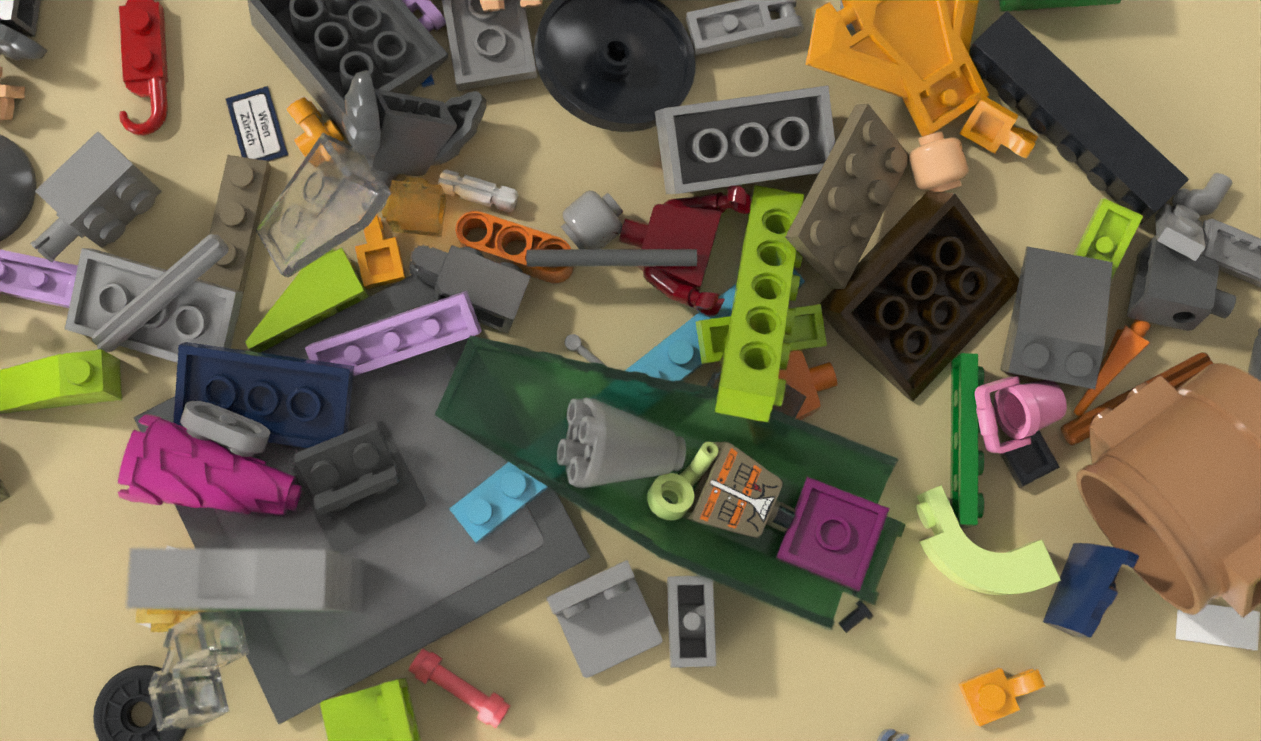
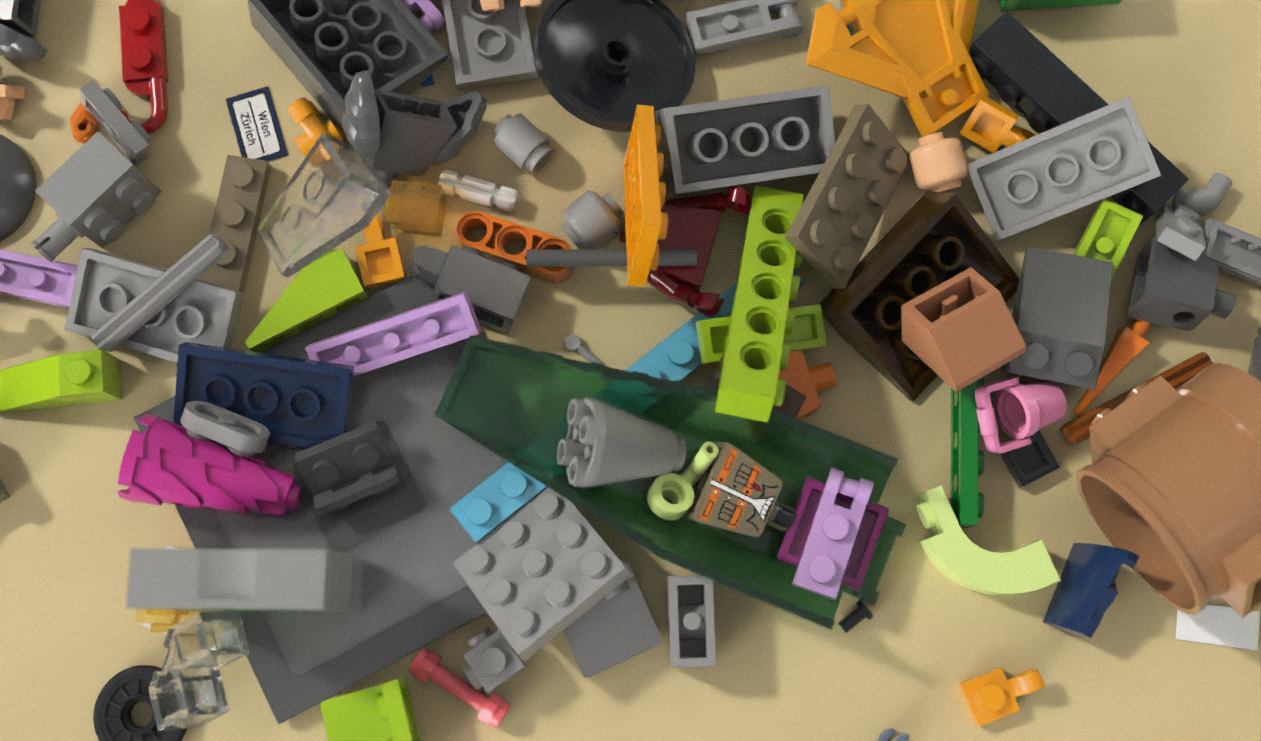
(83, 124): none -> orange arm
(106, 111): none -> light grey plate
(491, 660): none -> light grey brick
(523, 142): none -> light grey brick
(540, 571): none -> light grey plate
(643, 196): none -> light orange plate
(832, 536): none -> lavender plate
(961, 329): none -> nougat slope
(1063, 169): none -> light grey plate

